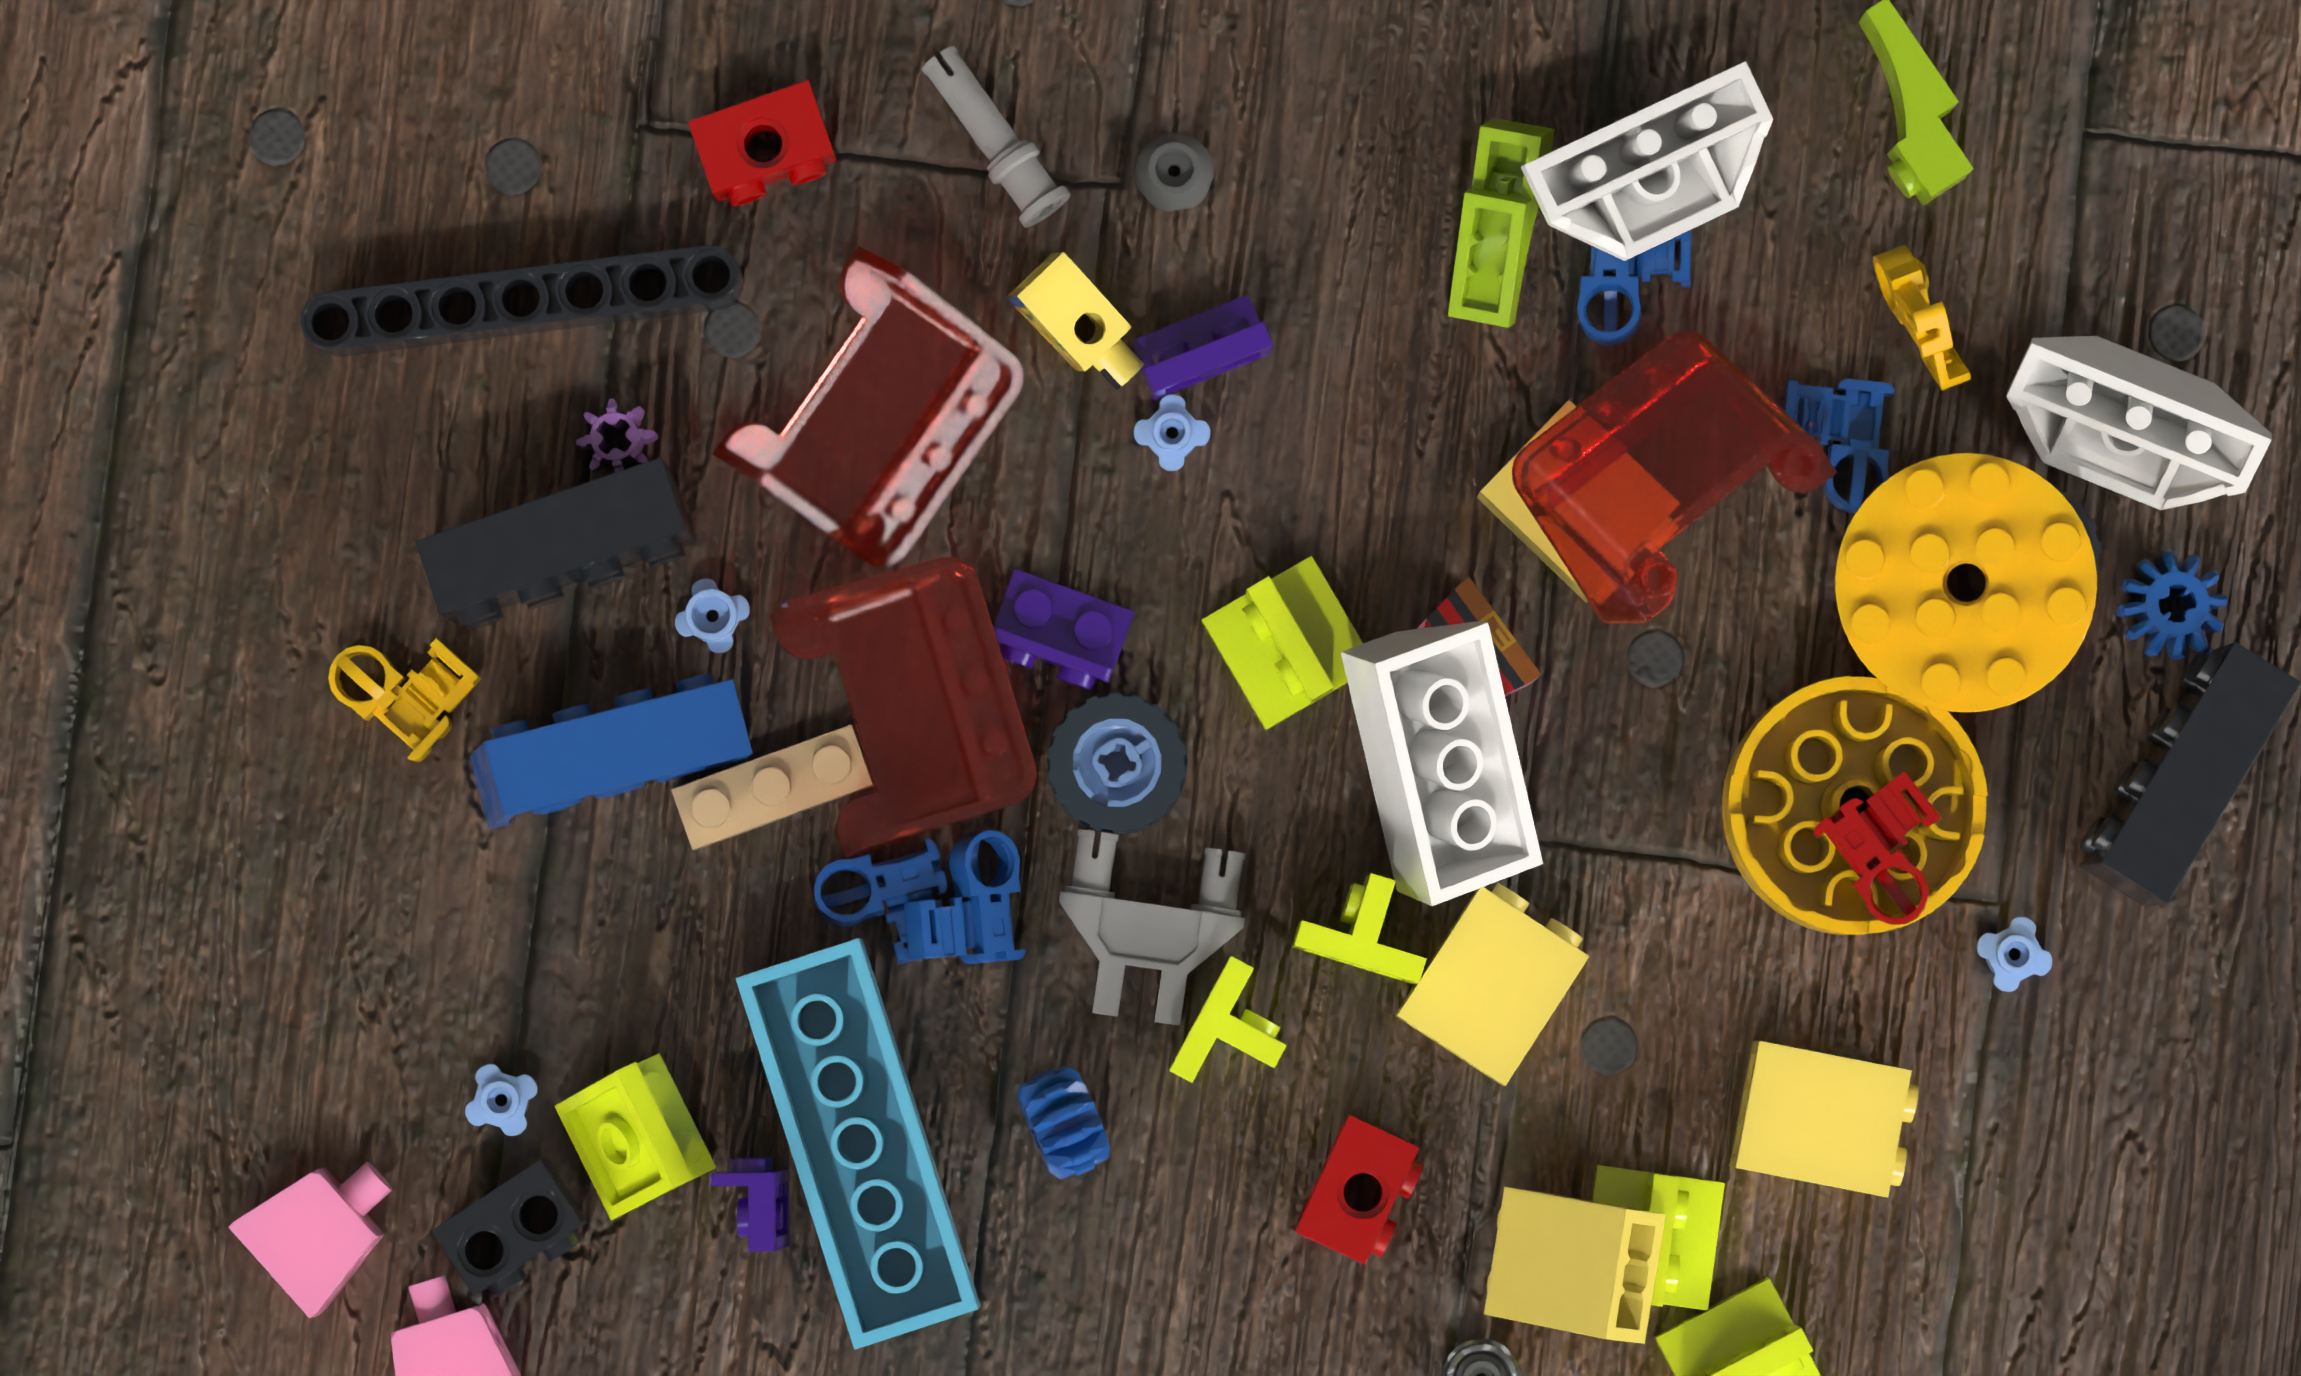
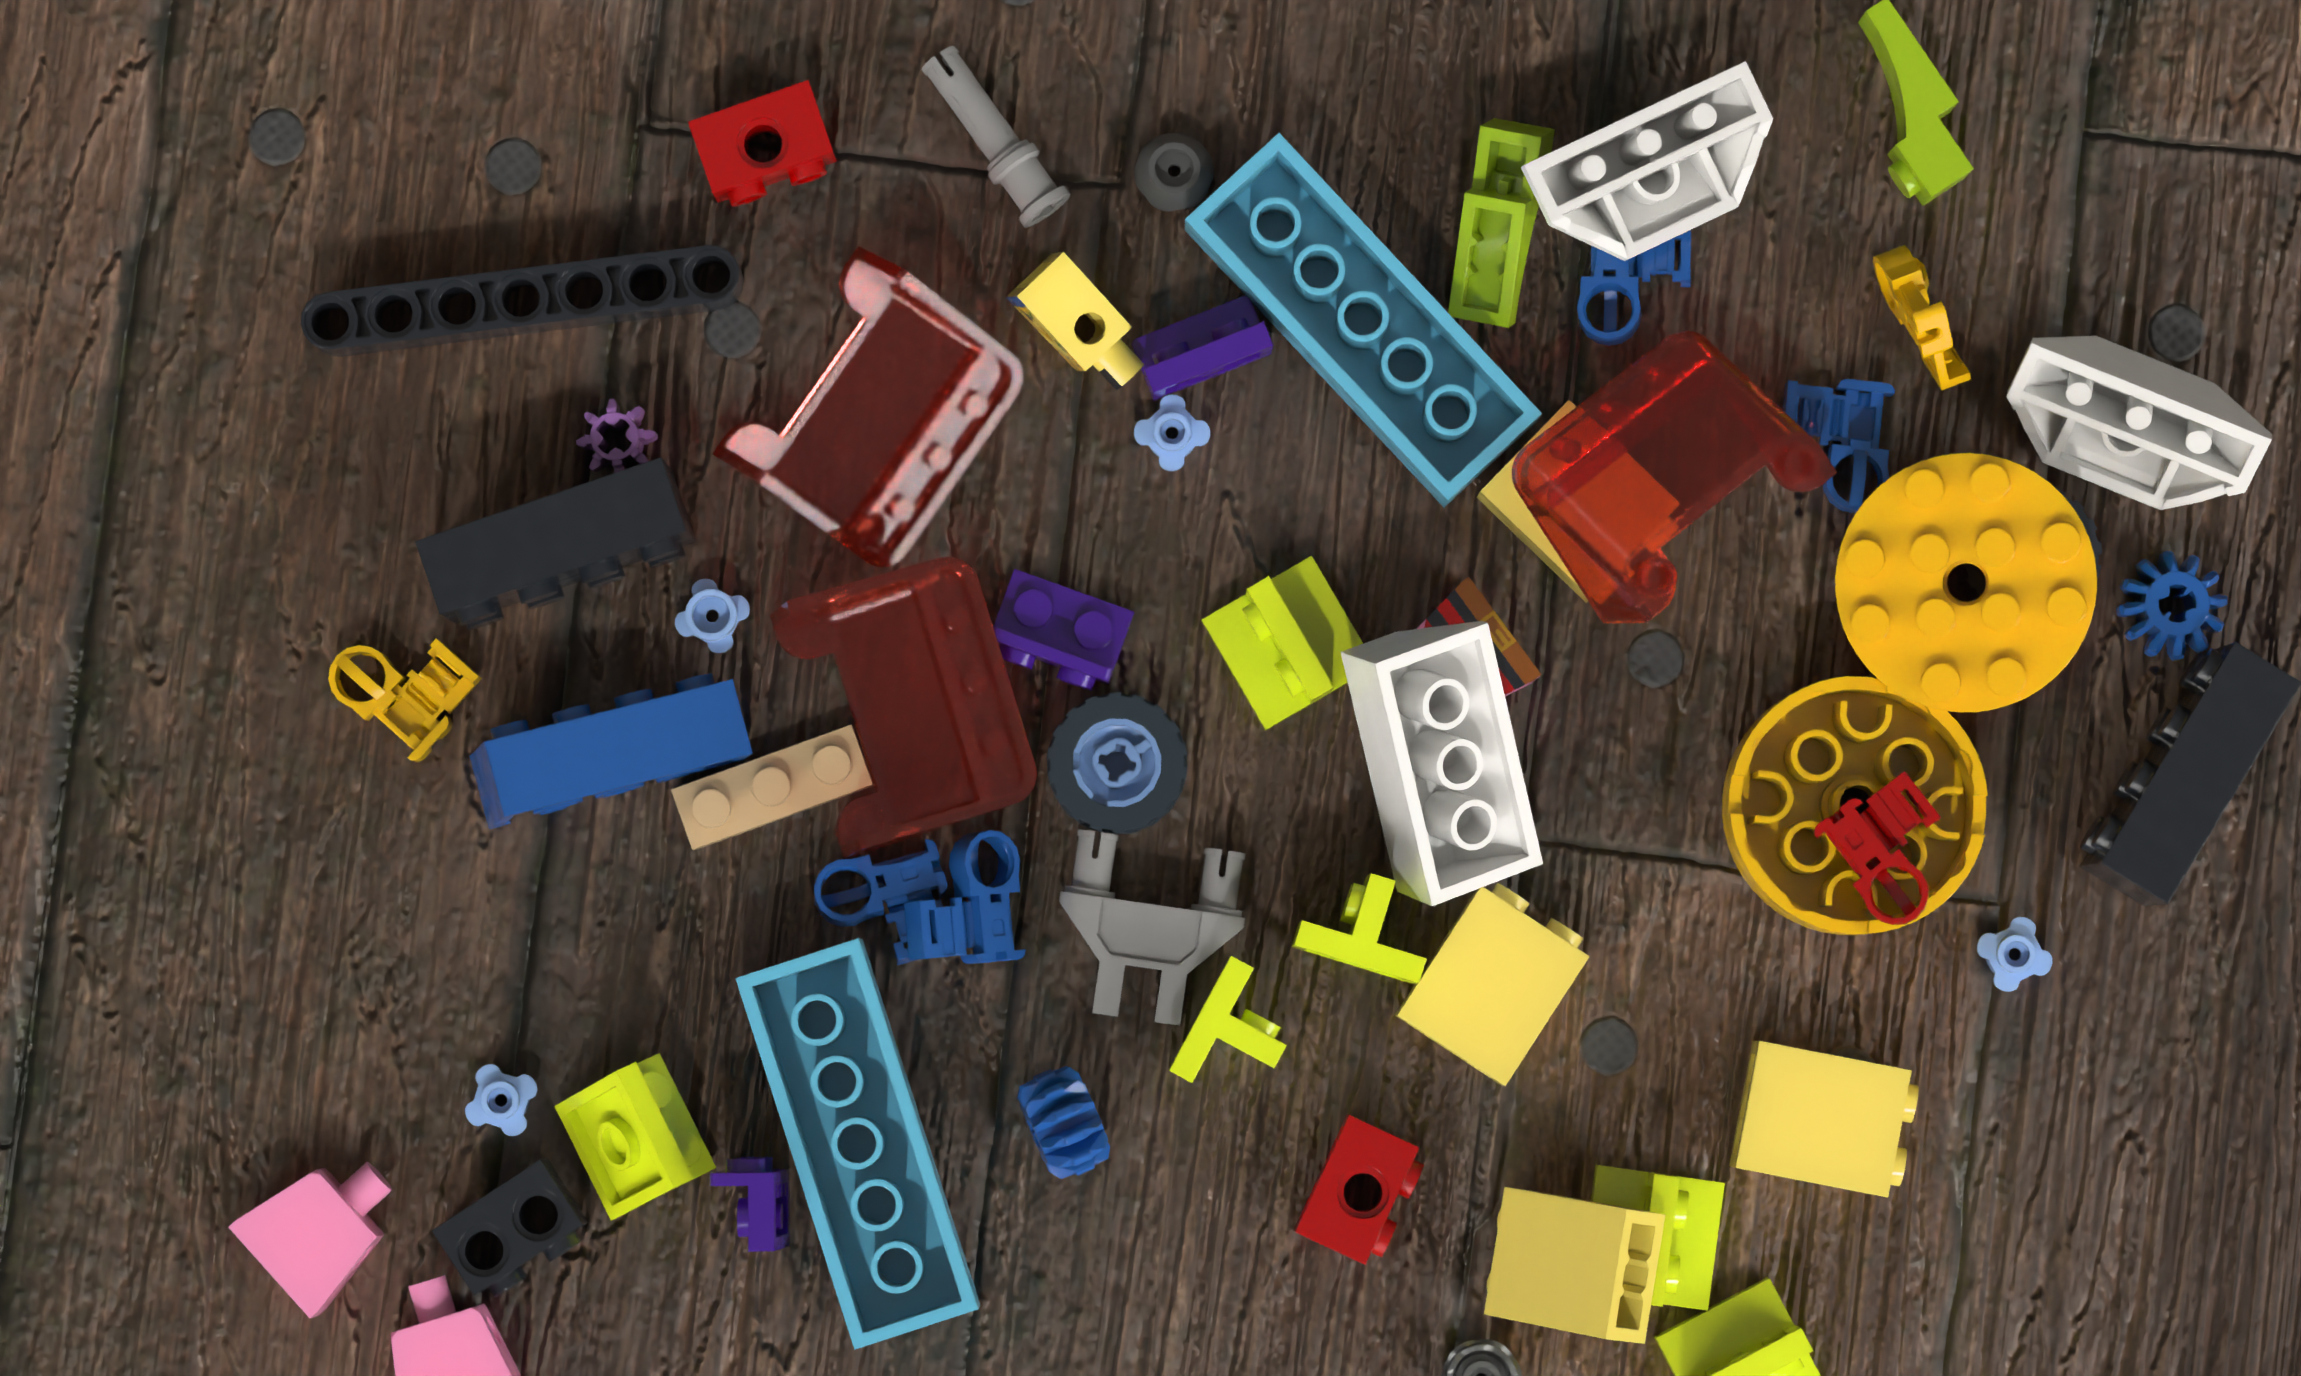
(1361, 320): none -> medium azure brick

